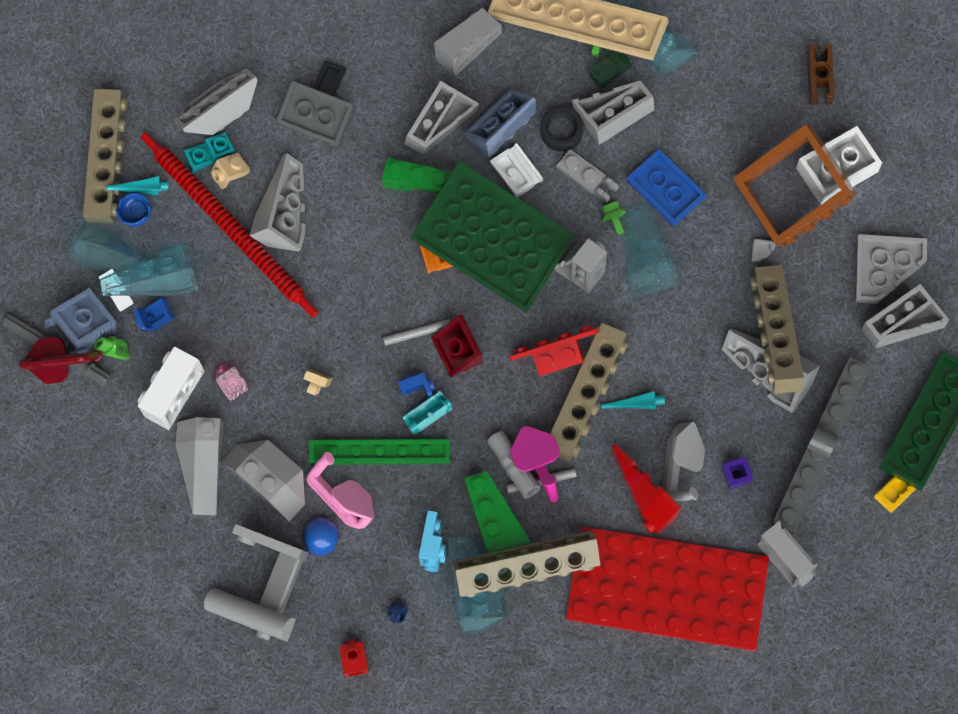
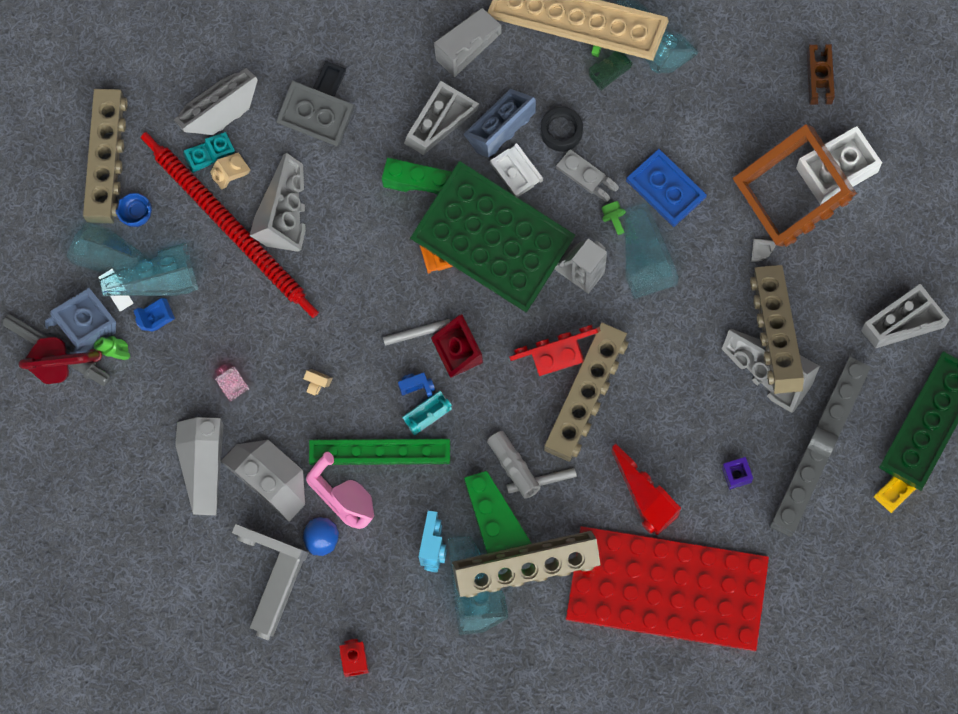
(147, 186): teal piece -> none
(170, 387): white brick -> none
(249, 614): light grey brick -> none
(397, 612): dark blue plate -> none
(533, 451): dark pink piece -> none
(615, 110): light grey wedge -> none
(643, 401): teal piece -> none
(683, 450): light grey piece -> none
(787, 555): light grey window -> none
(885, 264): light grey plate -> none

